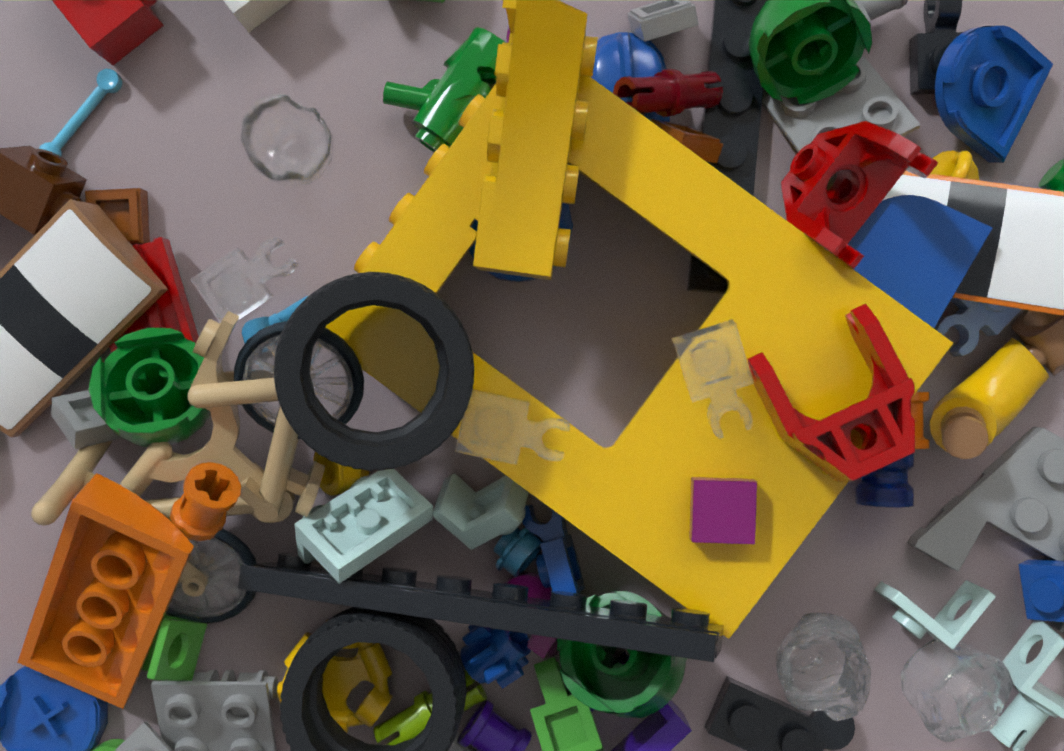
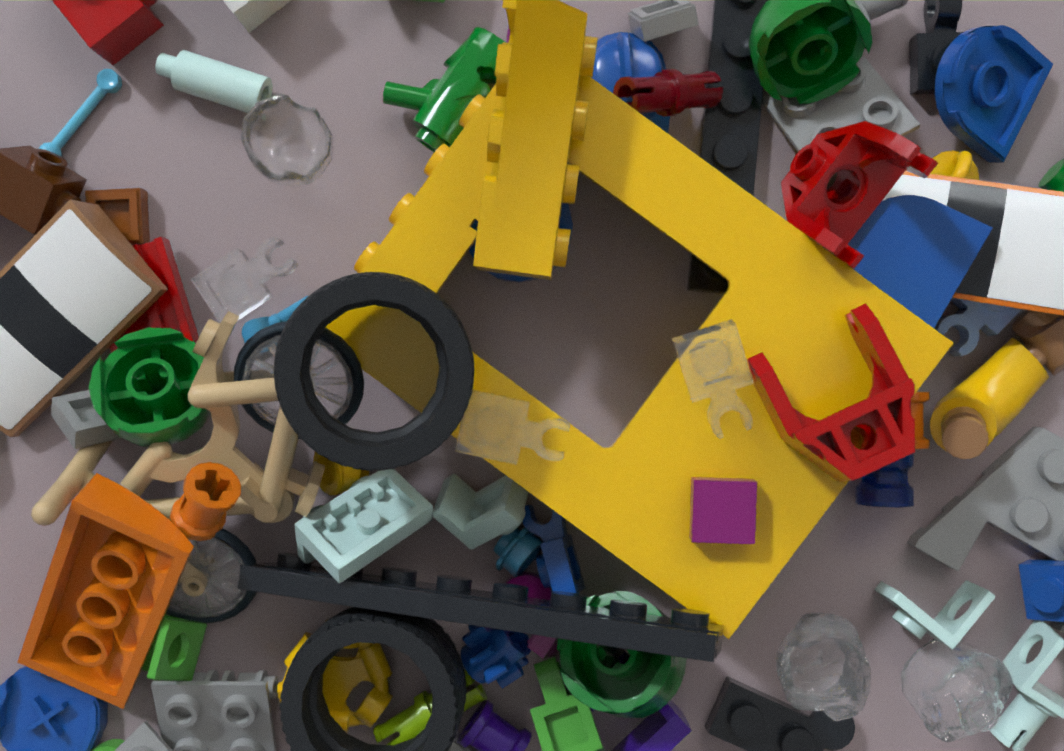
(214, 80): none -> light aqua cylinder
(700, 143): dark orange tile -> none

